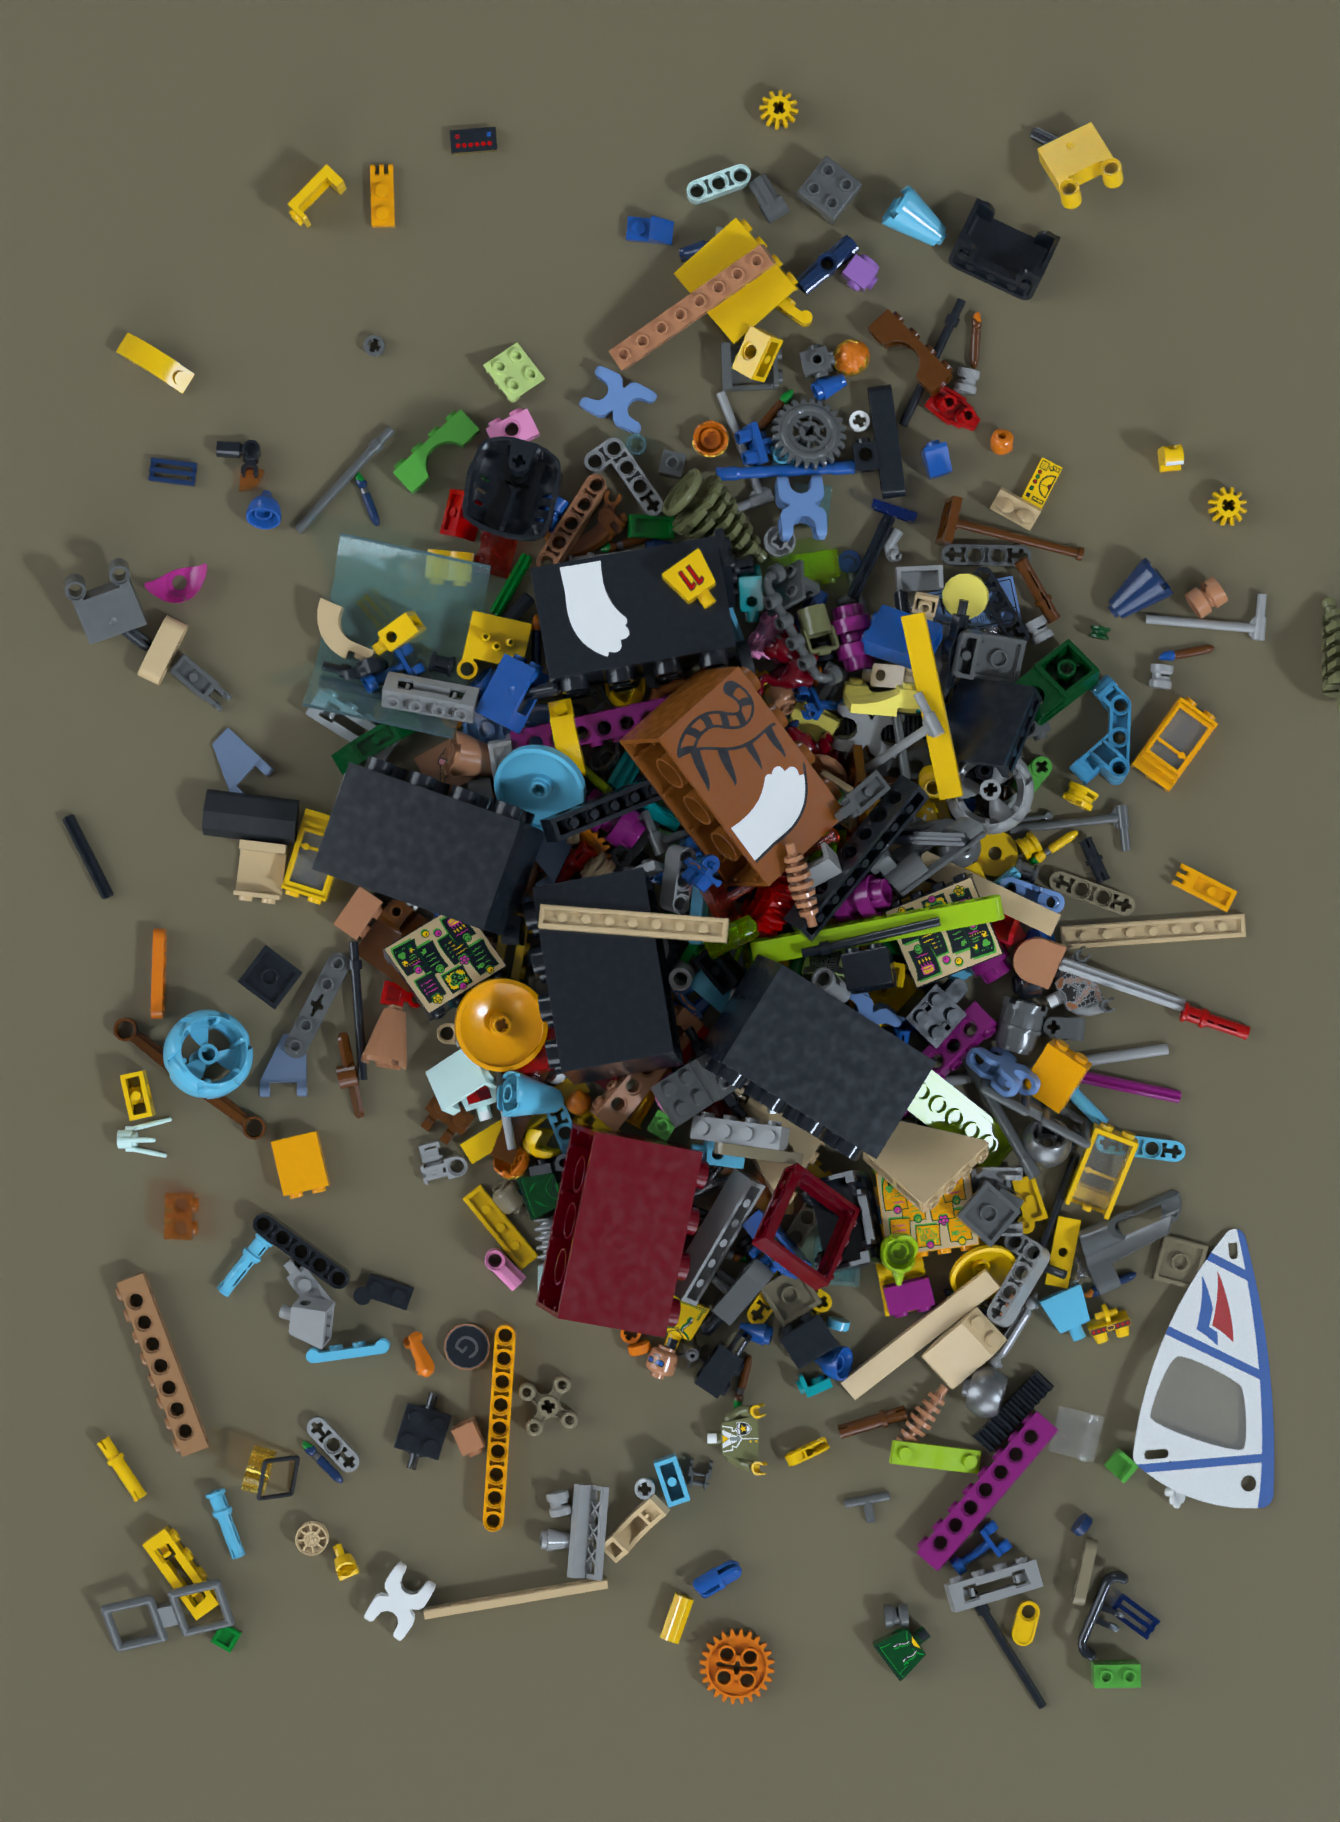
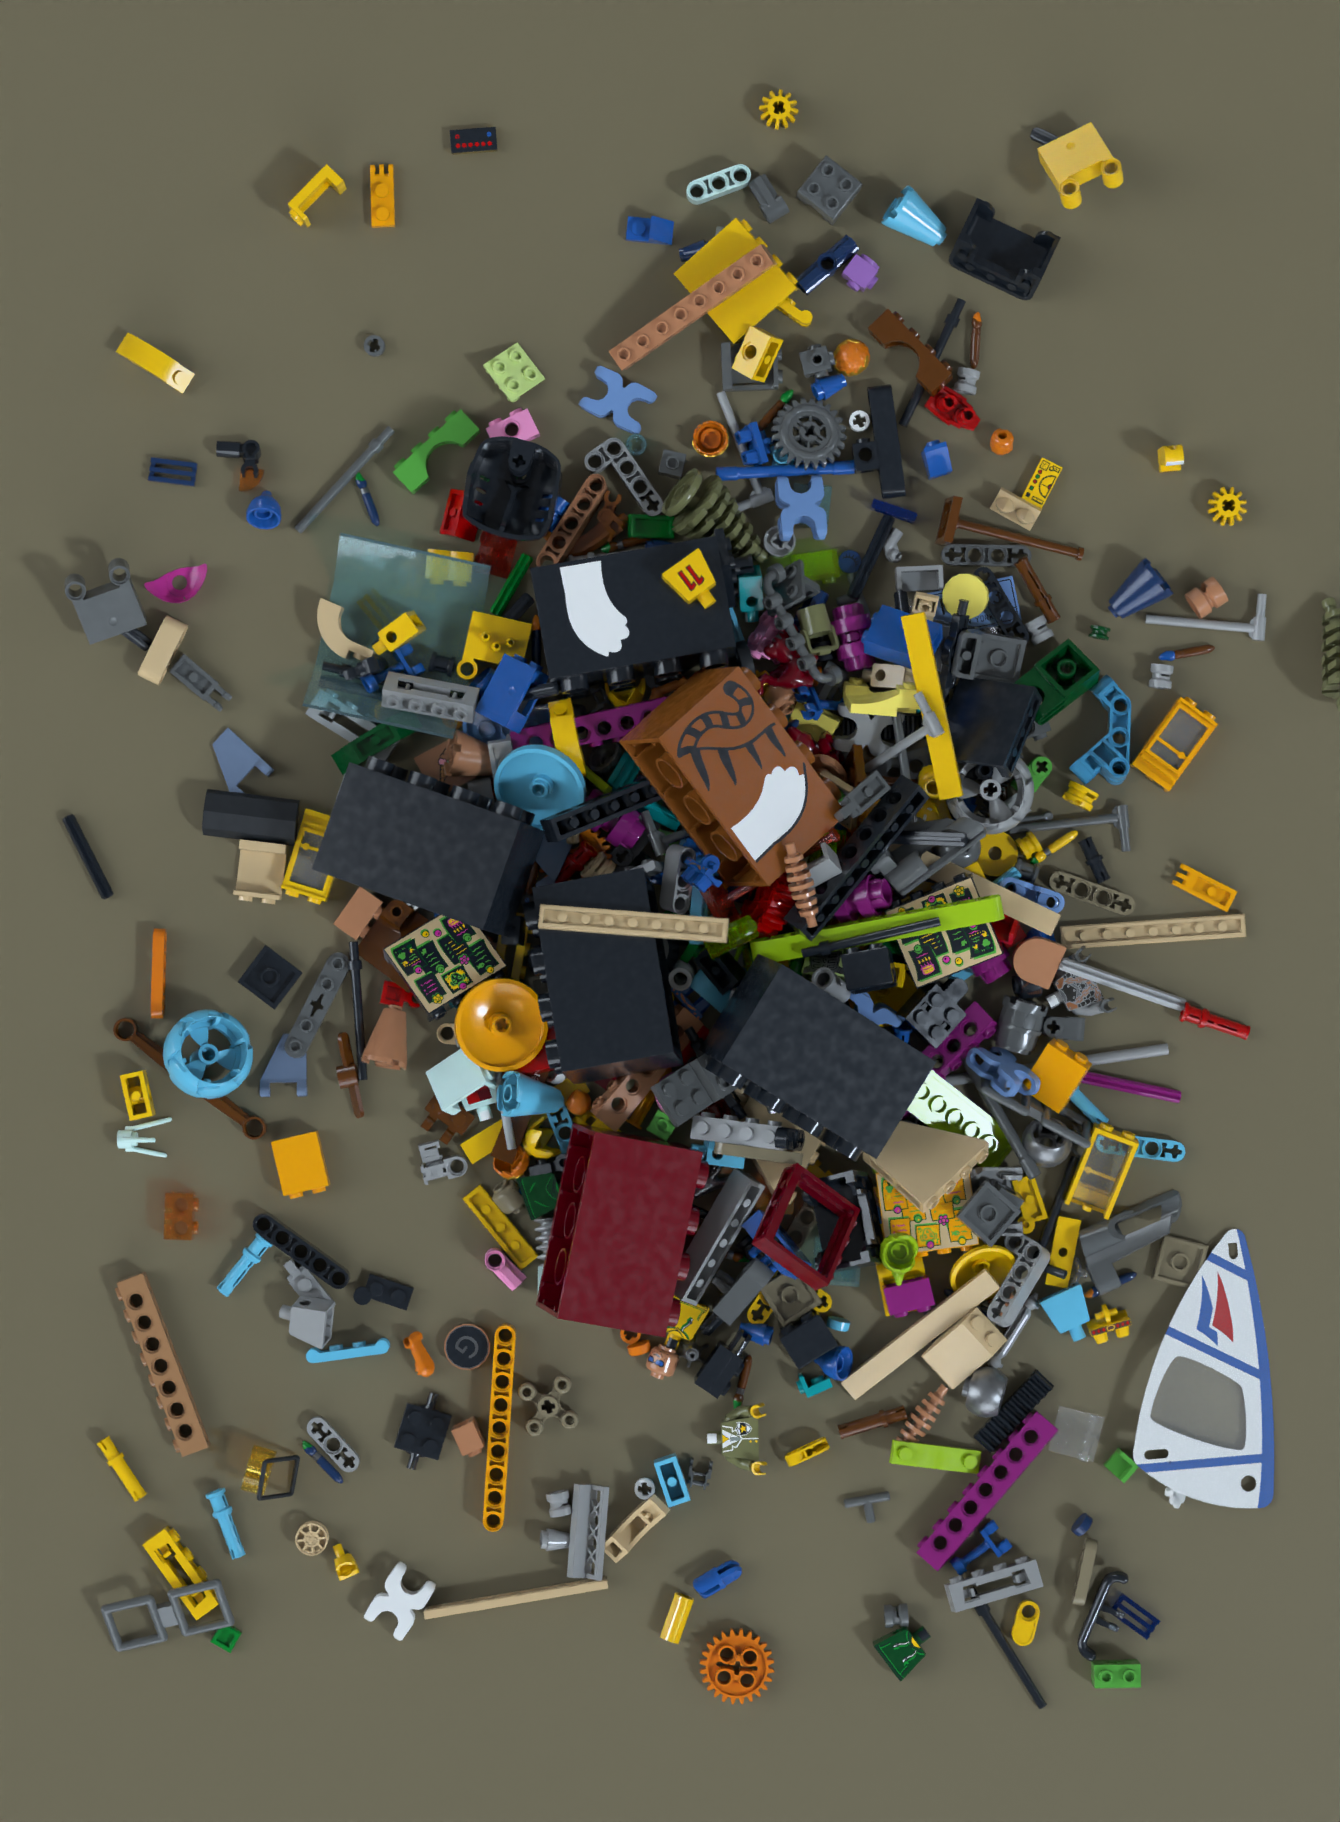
(789, 1138): none -> black beam

